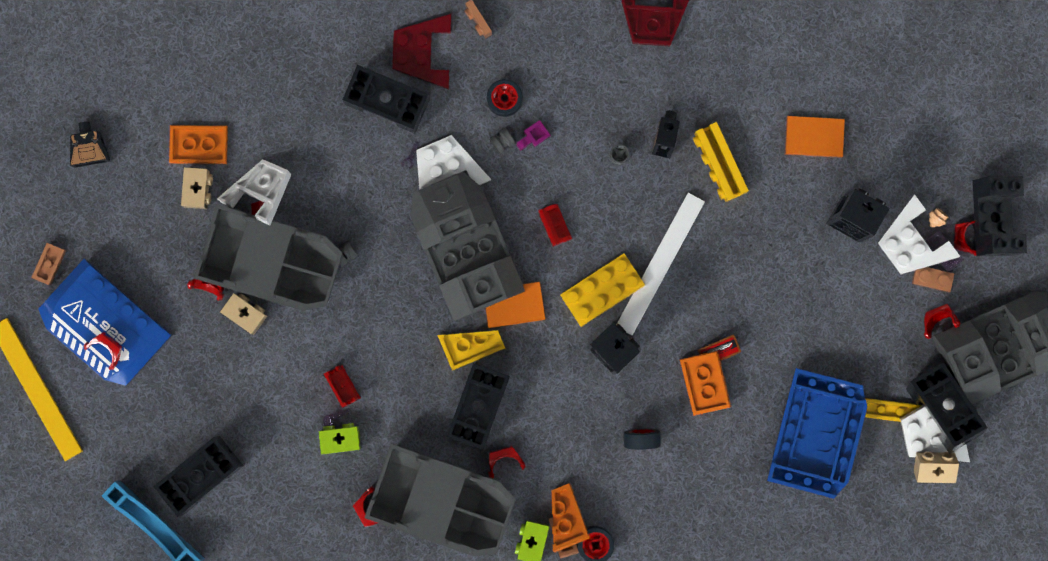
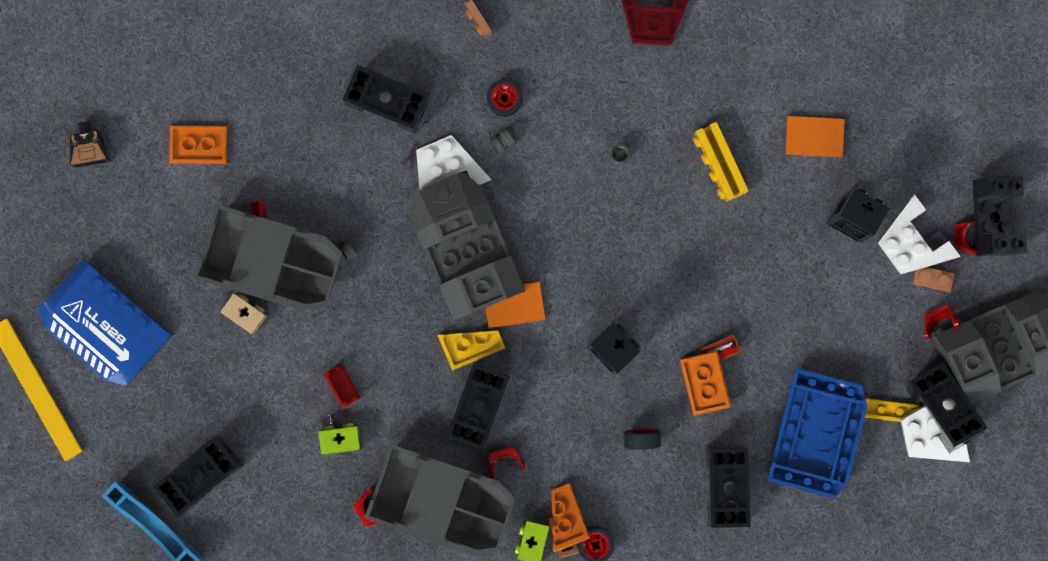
(48, 264): nougat plate -> none
(110, 344): red helmet -> none
(192, 178): tan brick -> none
(198, 284): red helmet -> none
(262, 182): white wing -> none
(413, 50): dark red wing -> none
(534, 134): magenta plate -> none
(554, 225): red hinge -> none
(602, 290): yellow plate -> none
(661, 262): white tile -> none
(666, 137): black torso -> none
(727, 466): none -> black plate
(936, 467): tan brick -> none
(937, 218): light nougat plate -> none

